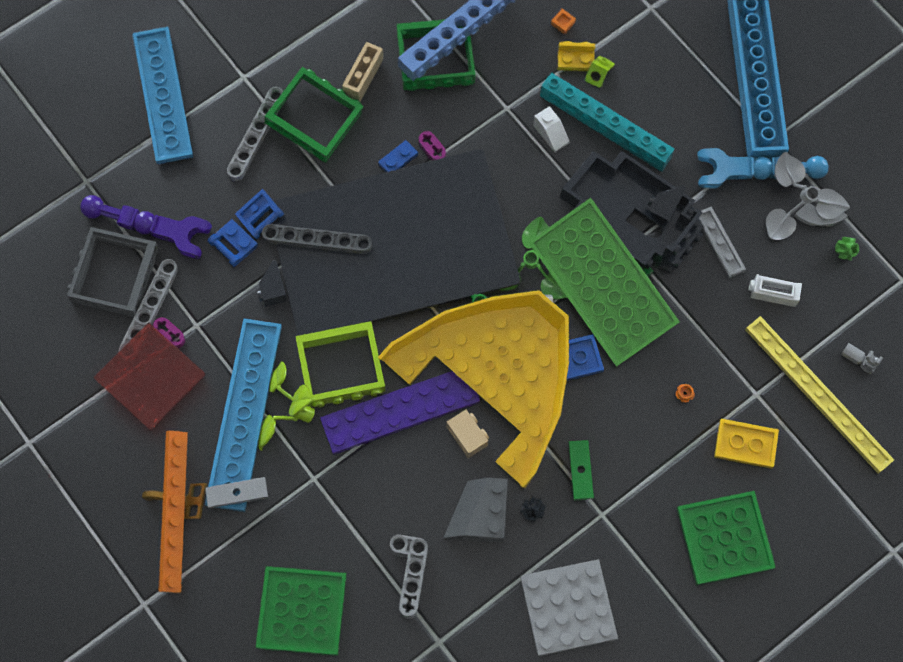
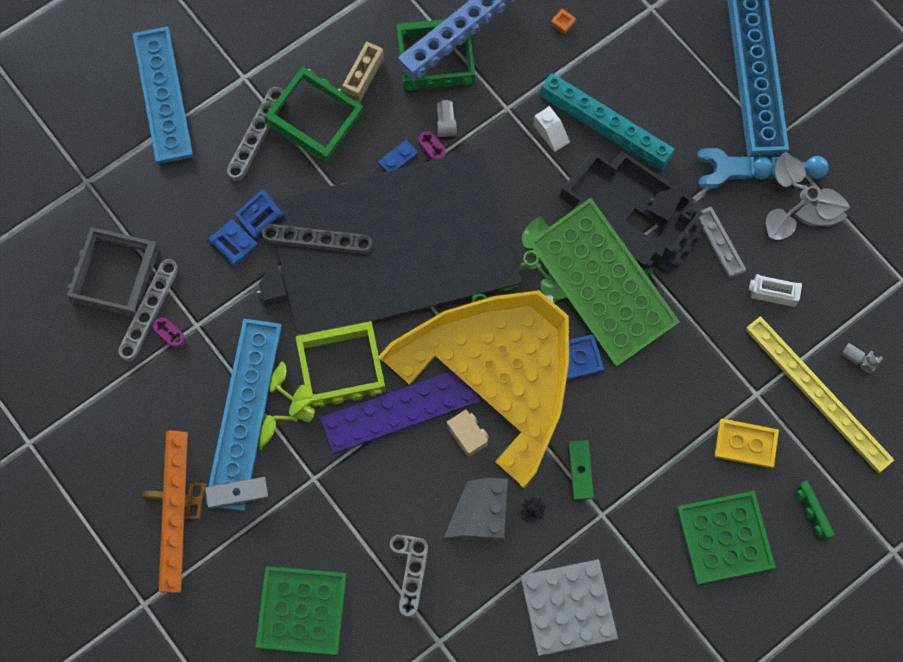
(146, 223): dark purple piece -> none
(149, 376): clear red plate -> none
(446, 122): none -> light grey piece
(575, 56): yellow bracket -> none
(602, 66): lime bracket -> none
(685, 388): orange plate -> none
(814, 511): none -> green tile
(847, 248): bright green gear -> none

